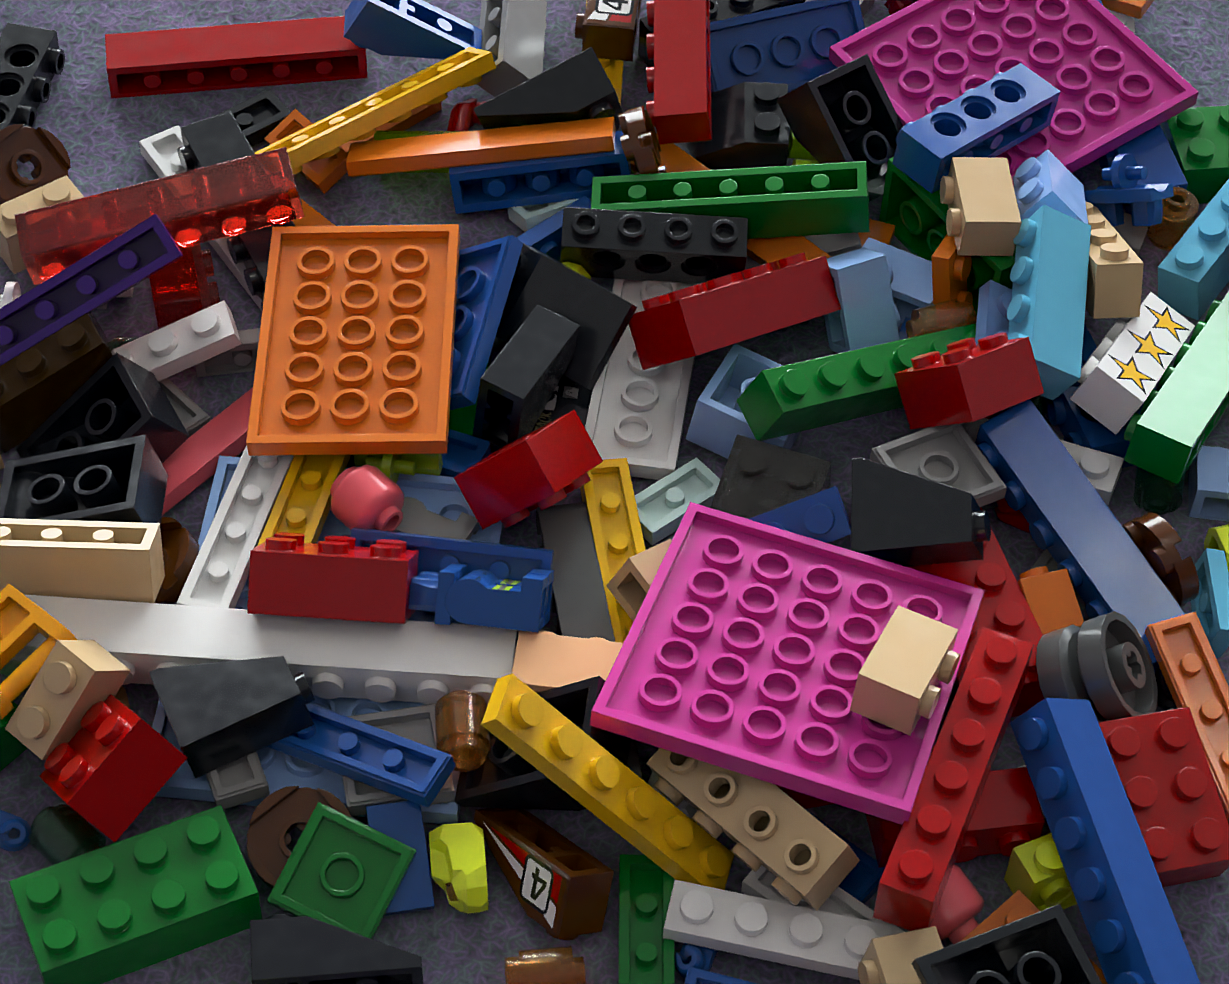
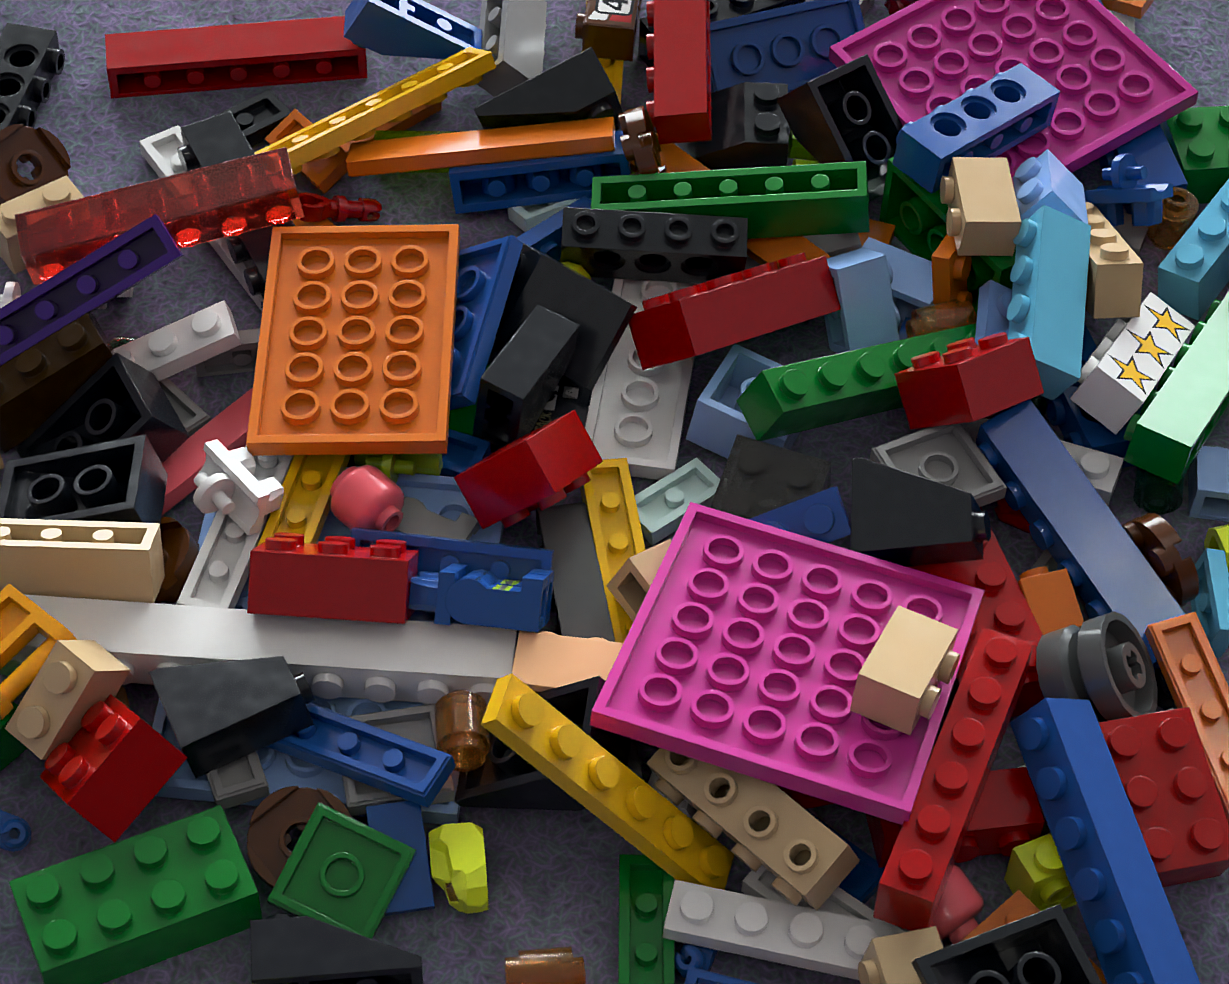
(63, 834): brick -> none
(183, 286): clear red brick -> none
(230, 486): none -> white hips
(338, 208): none -> red piece
(463, 115): red arm -> none
(548, 873): reddish brown slope -> none

